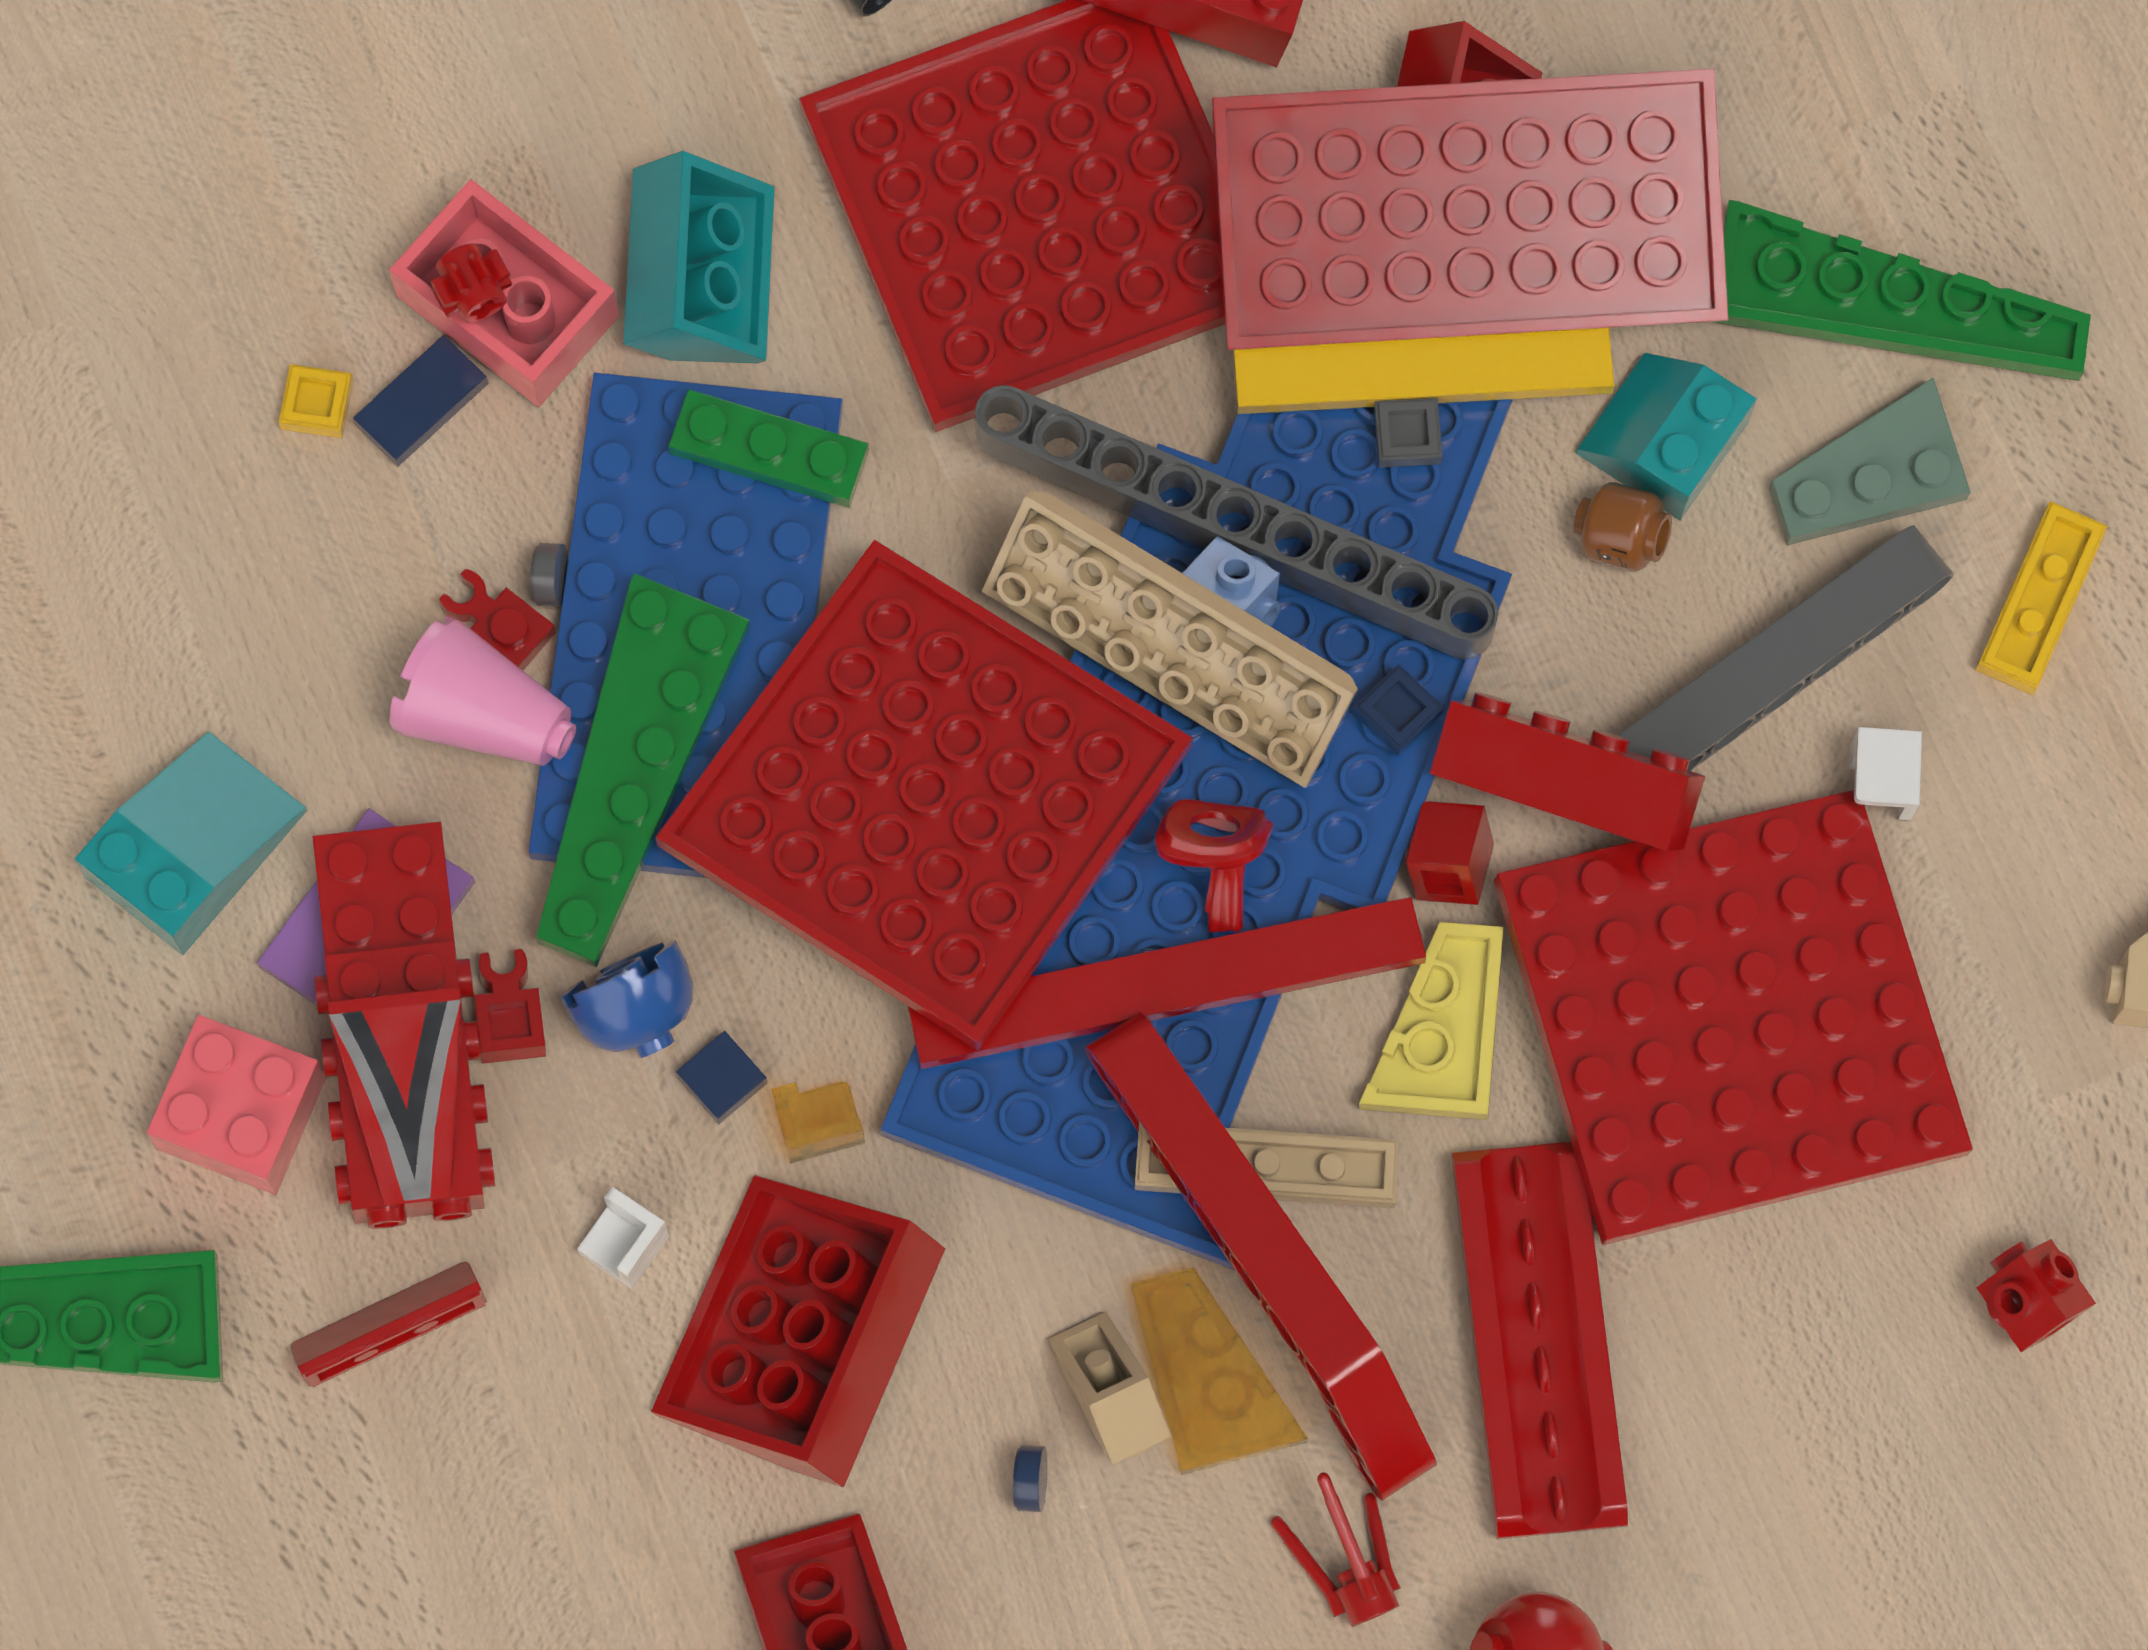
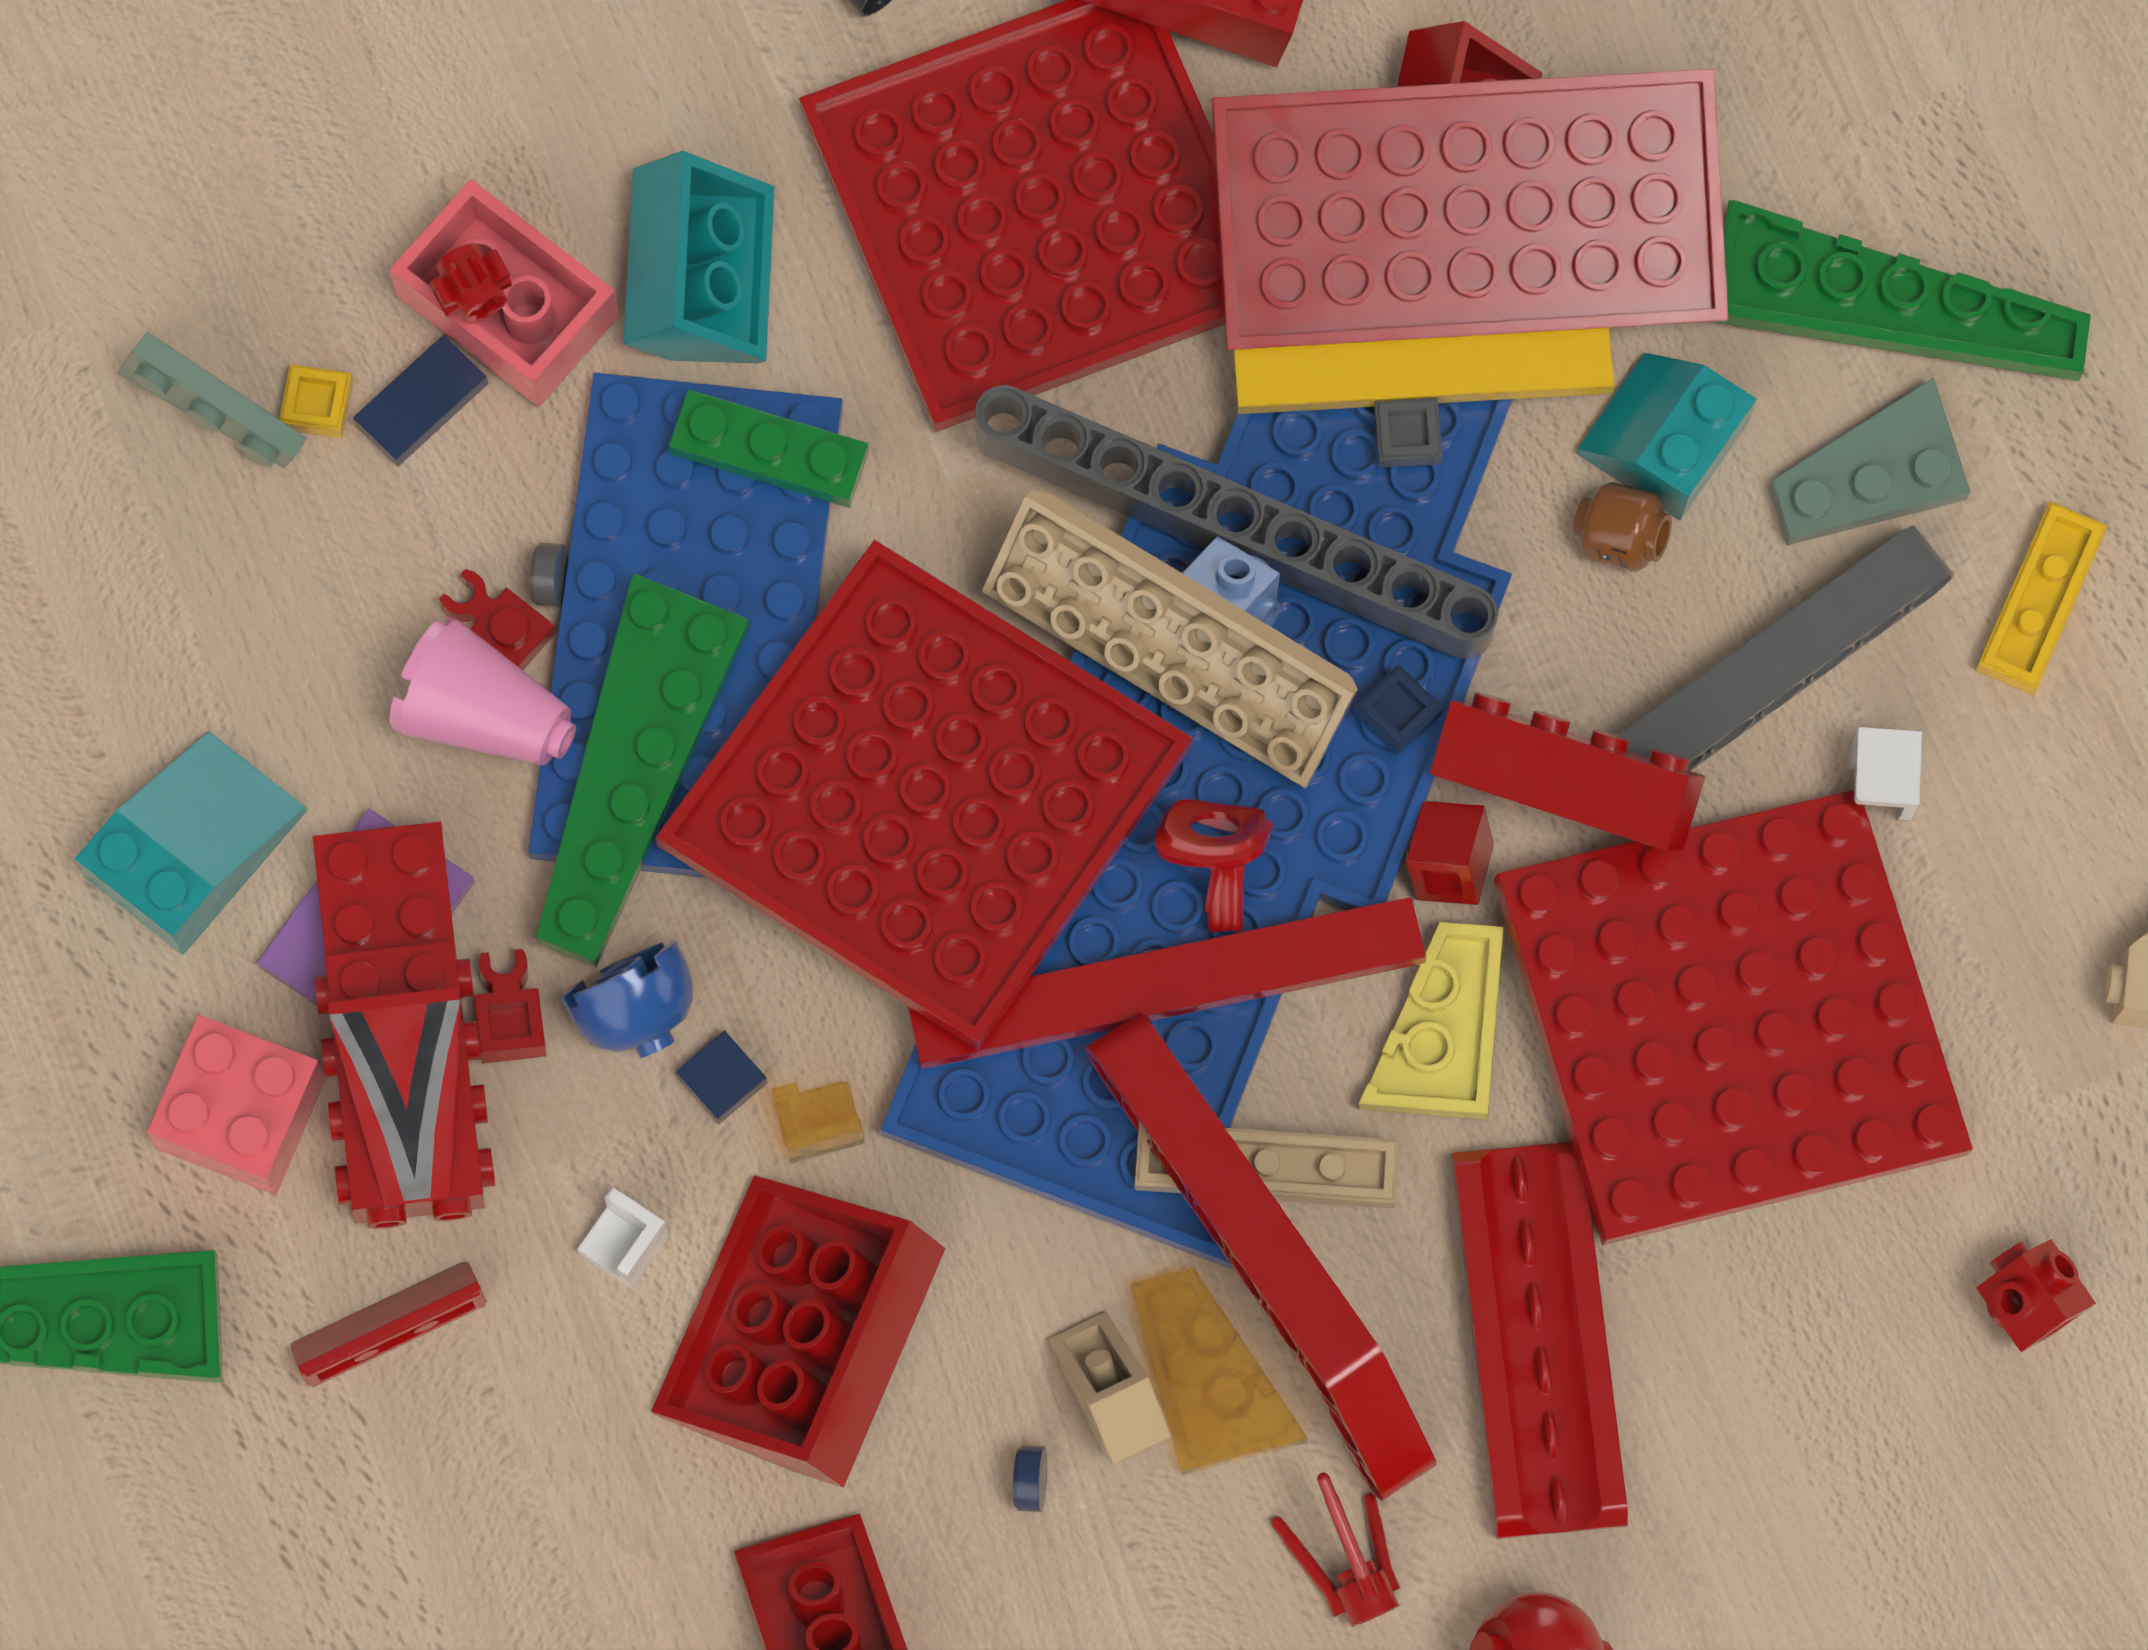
(210, 402): none -> sand green wing

